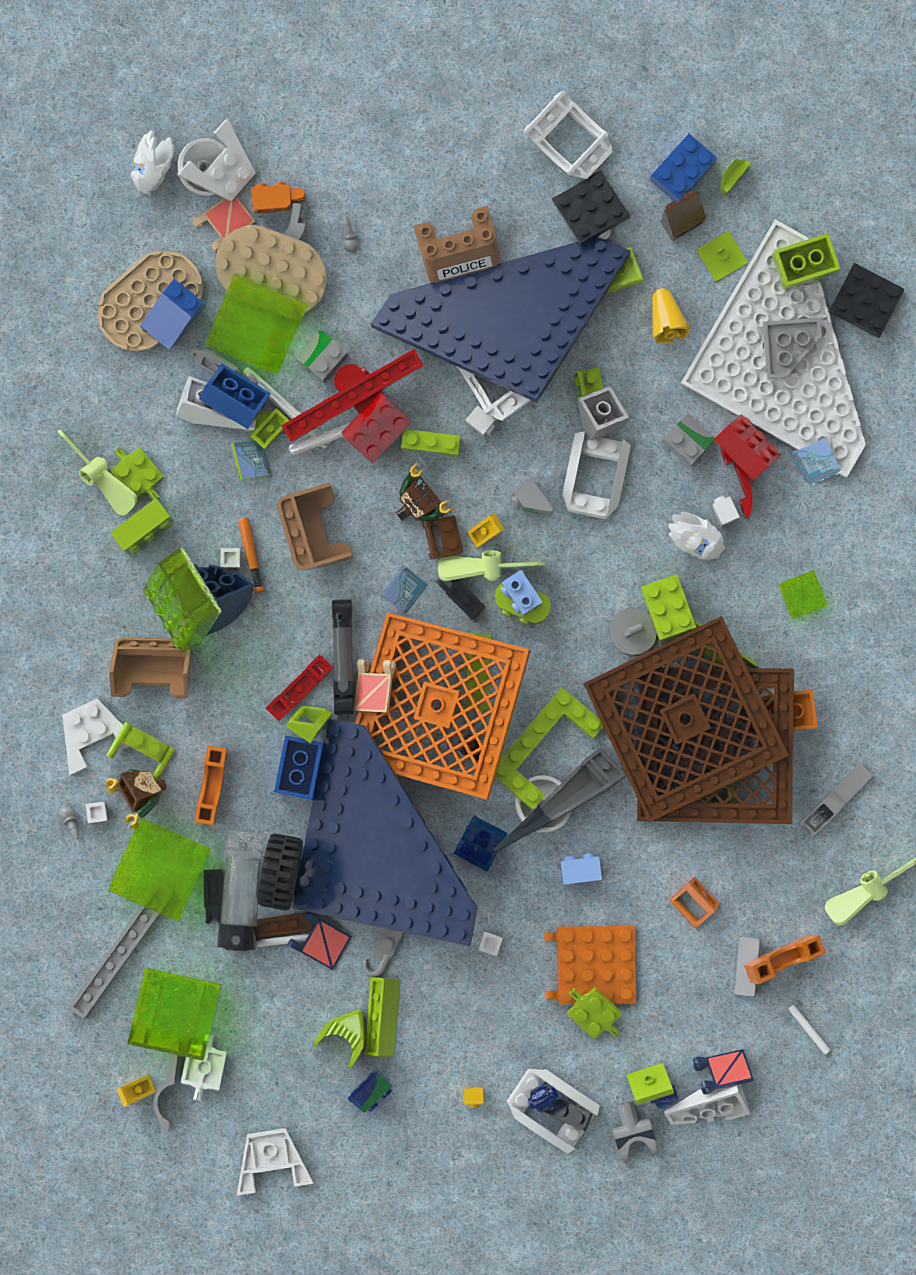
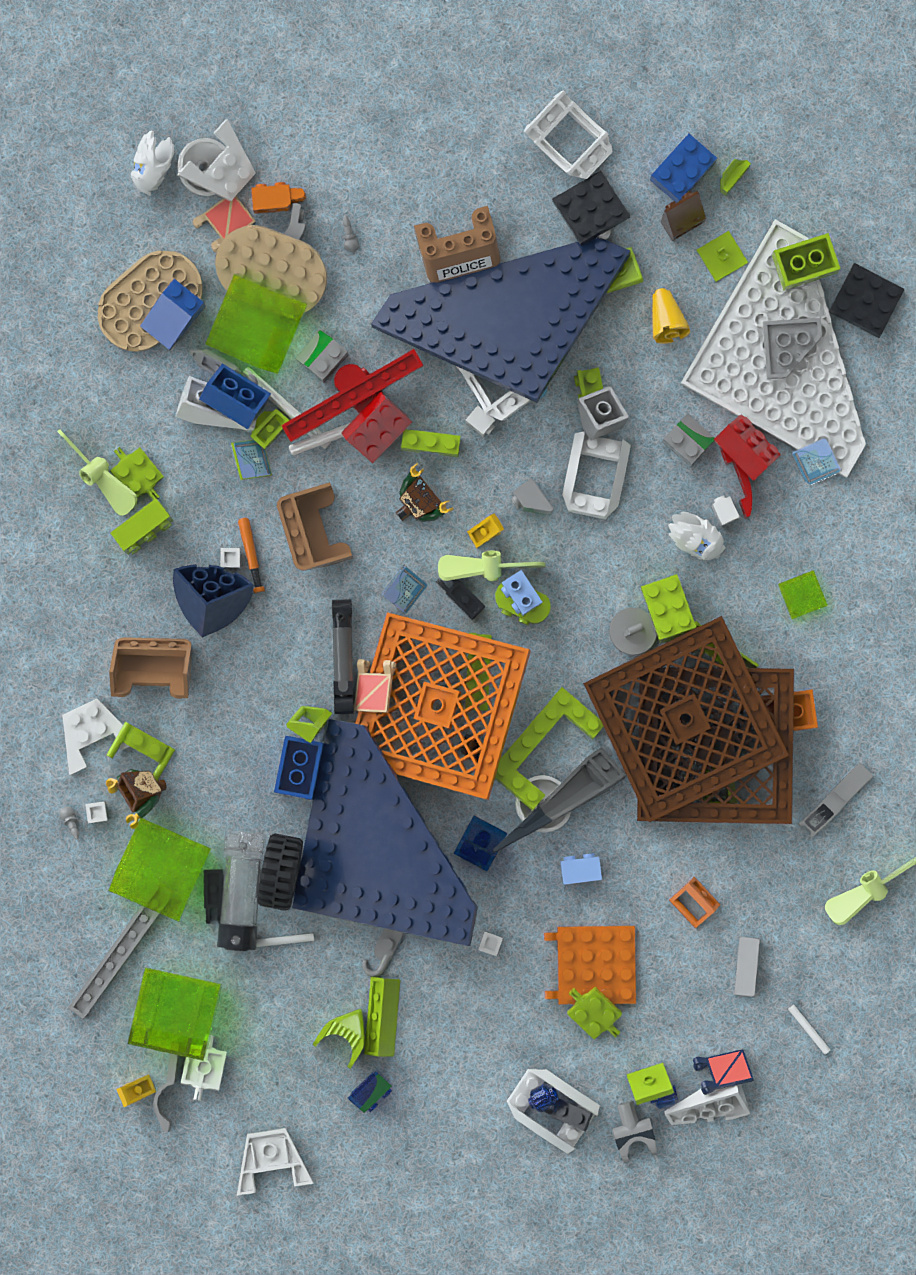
(181, 600): clear neon green slope -> none
(211, 786): orange arch -> none
(282, 925): reddish brown tile -> none
(299, 688): red slope -> none
(323, 943): coral flag -> none
(449, 537): reddish brown plate -> none
(473, 1096): yellow plate -> none
(770, 964): orange arch -> none

